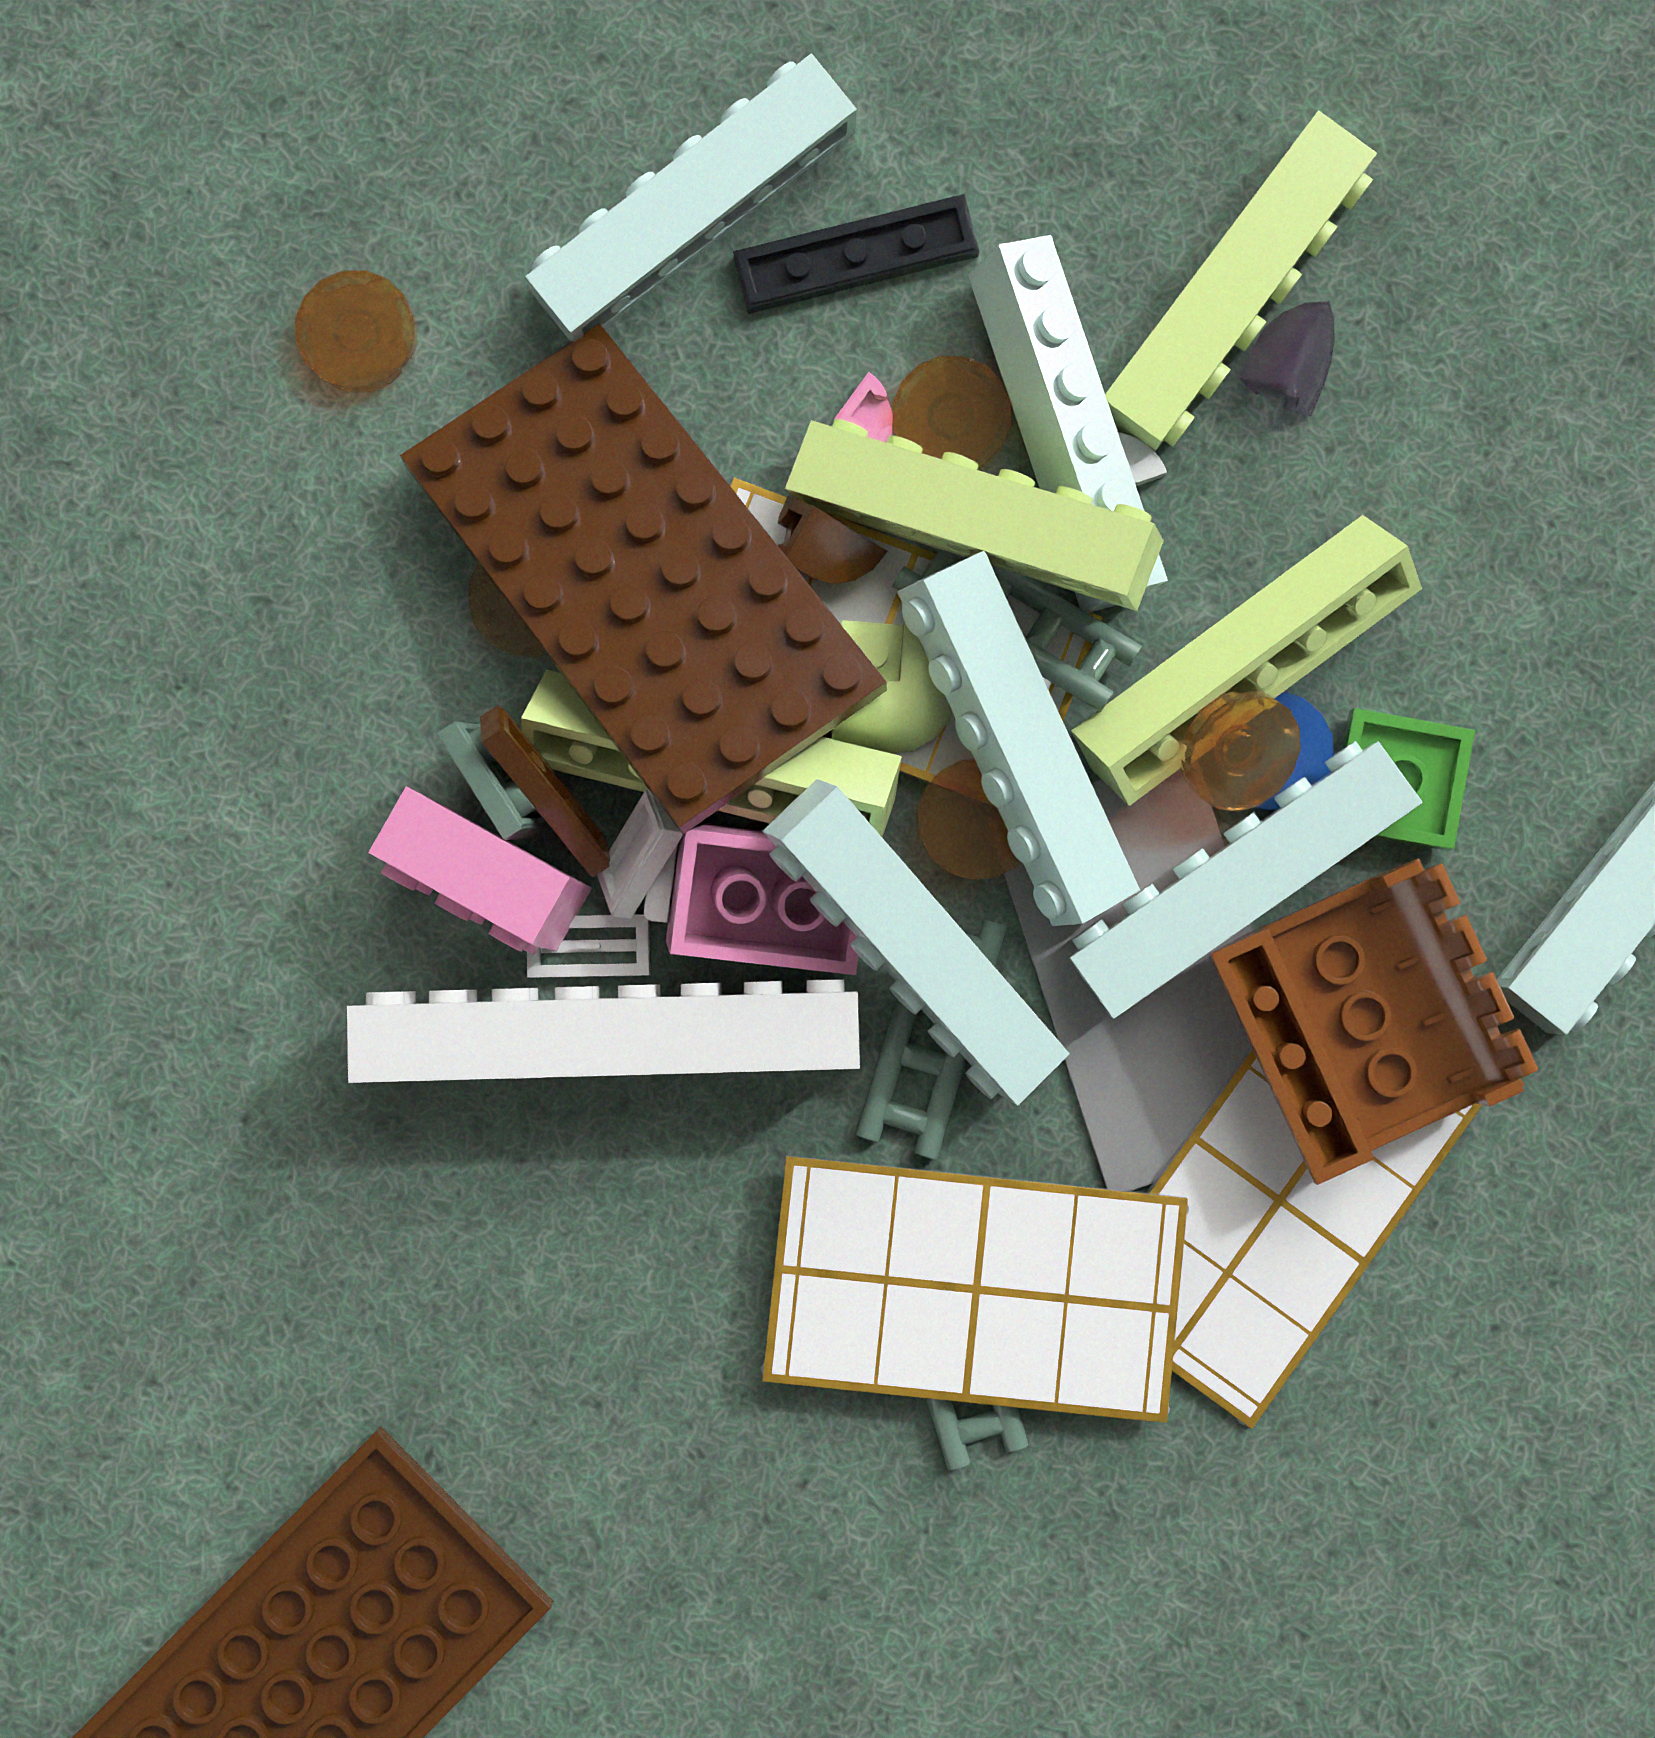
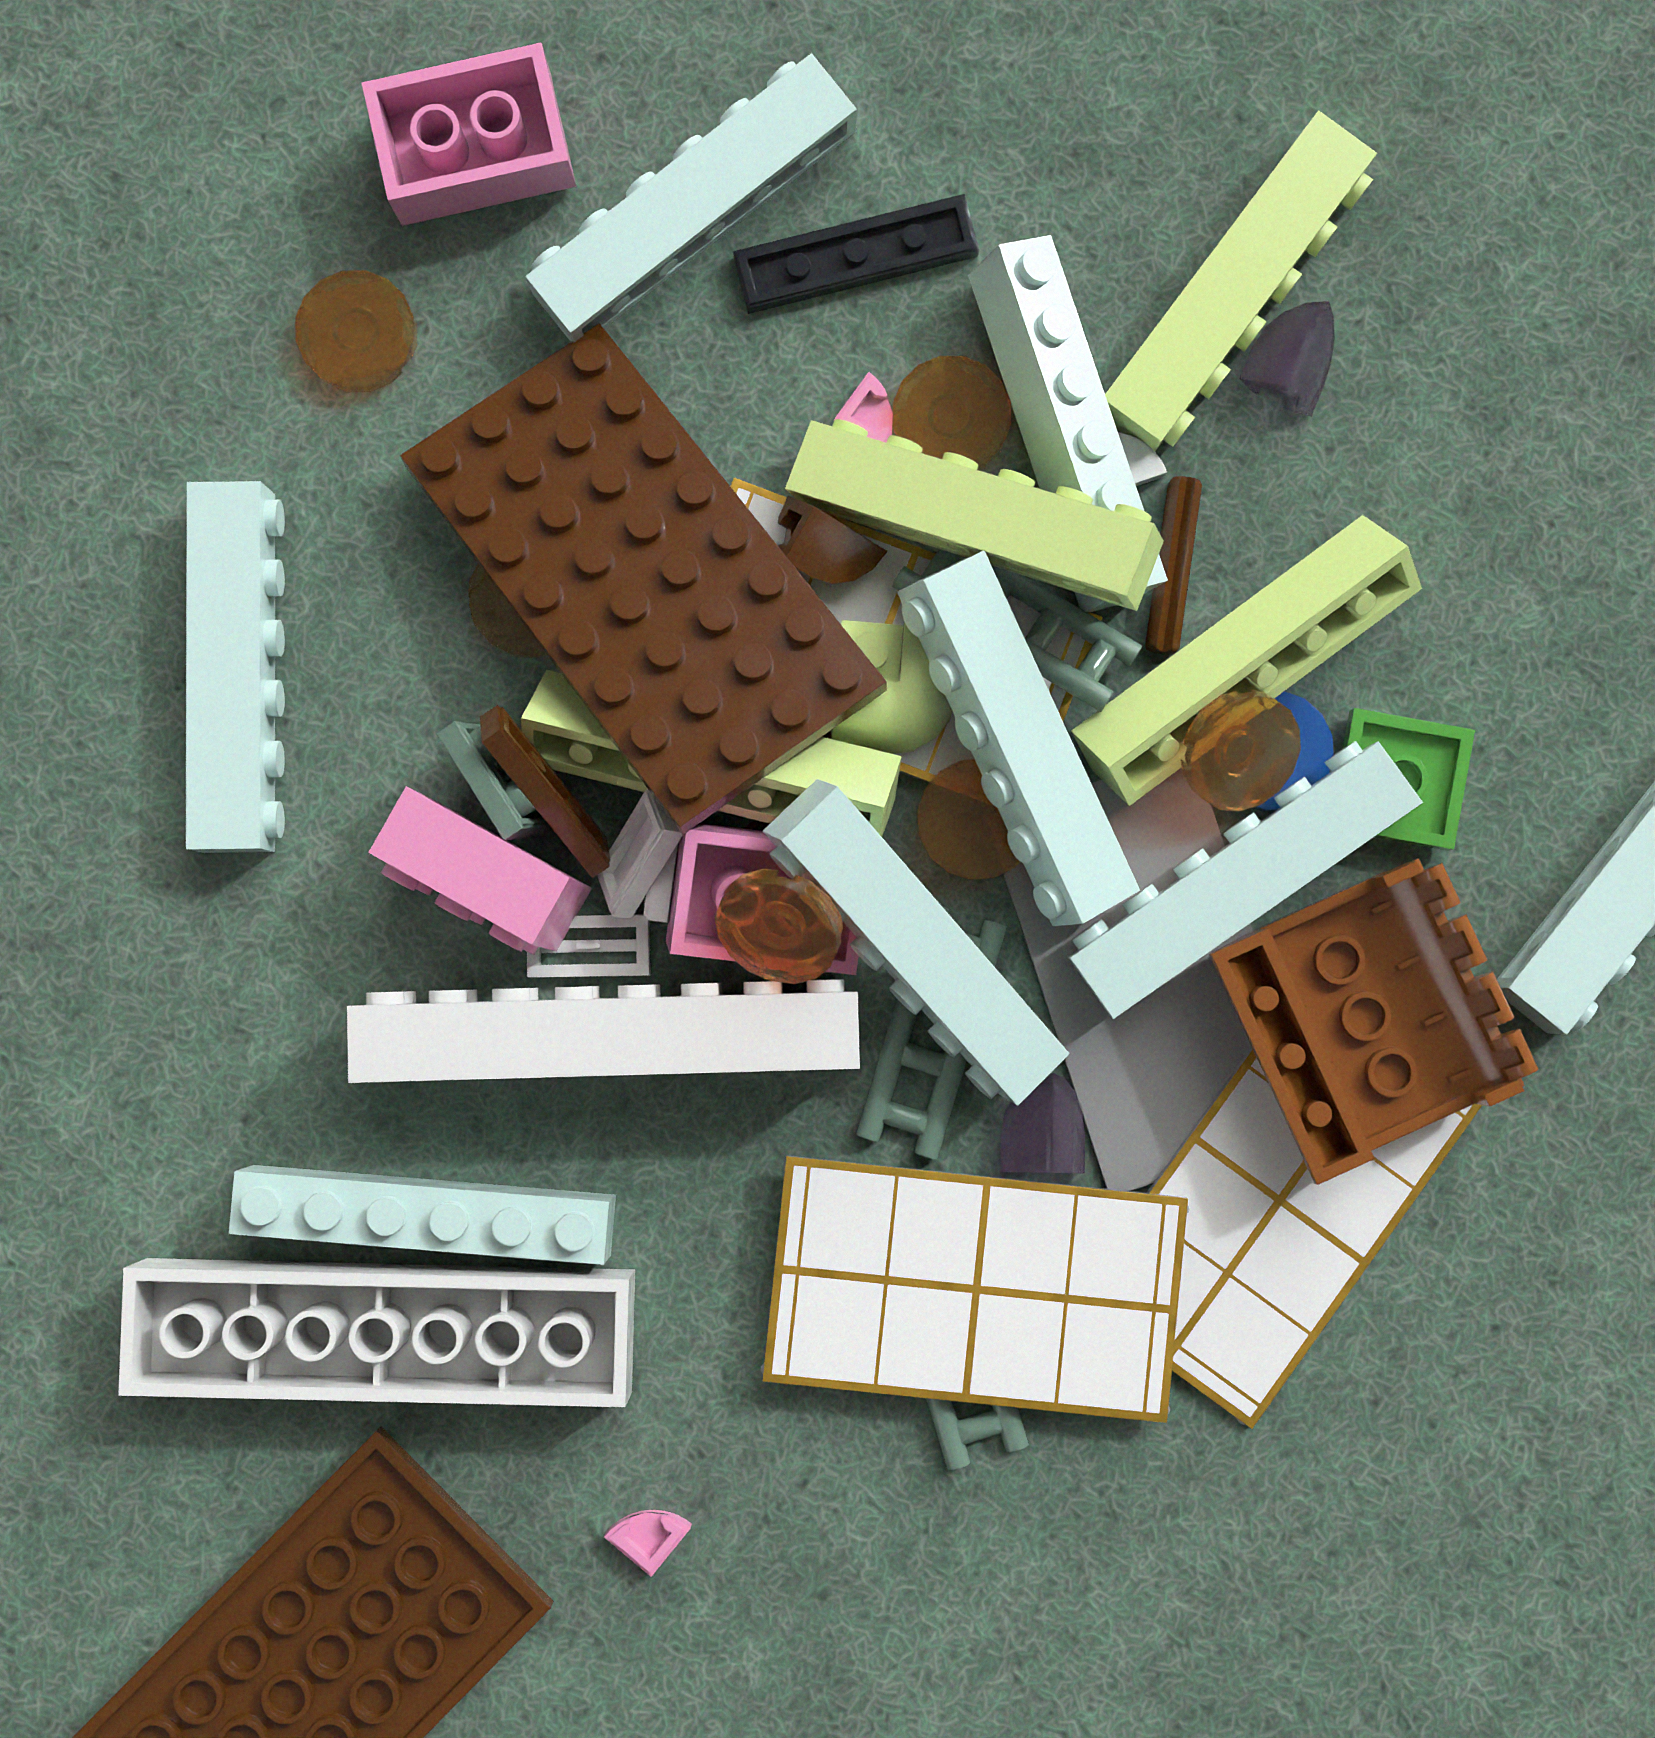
(232, 667): none -> light aqua brick
(377, 1332): none -> white brick
(422, 1214): none -> light aqua brick
(469, 134): none -> bright pink brick
(648, 1537): none -> bright pink tile
(779, 926): none -> clear orange tile
(1044, 1131): none -> clear purple brick
(1176, 557): none -> reddish brown axle

